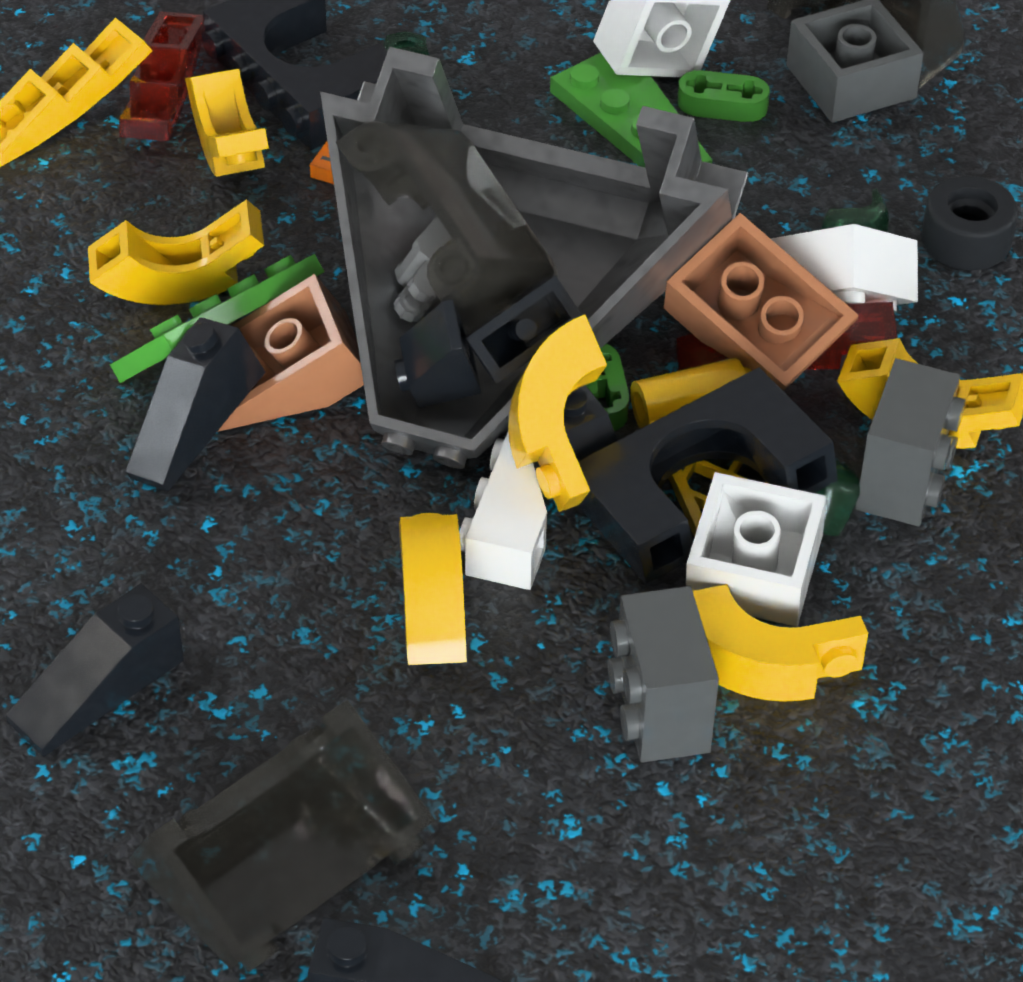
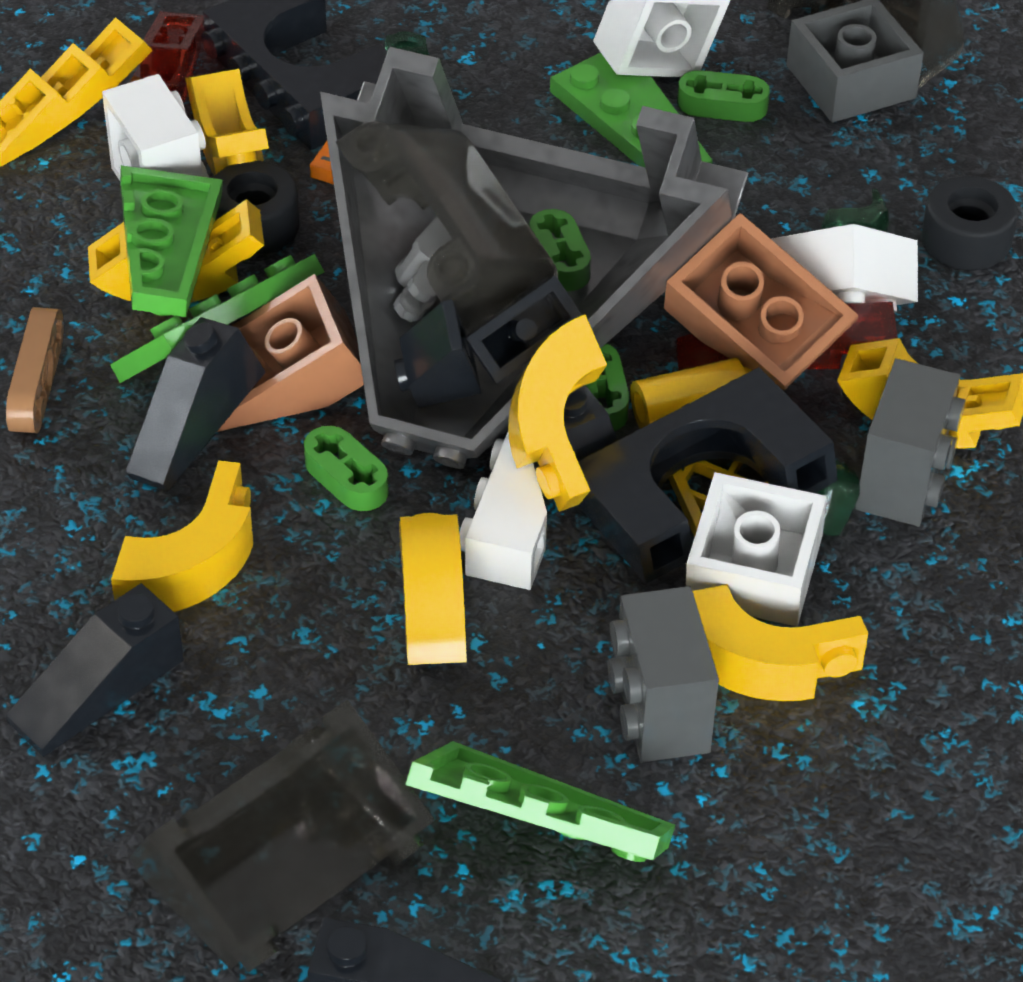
(35, 370): none -> medium nougat beam
(151, 129): none -> white slope
(166, 235): none -> bright green wing
(197, 558): none -> yellow arch
(268, 189): none -> black tyre
(339, 474): none -> bright green beam
(540, 800): none -> bright green wing
(568, 247): none -> bright green beam

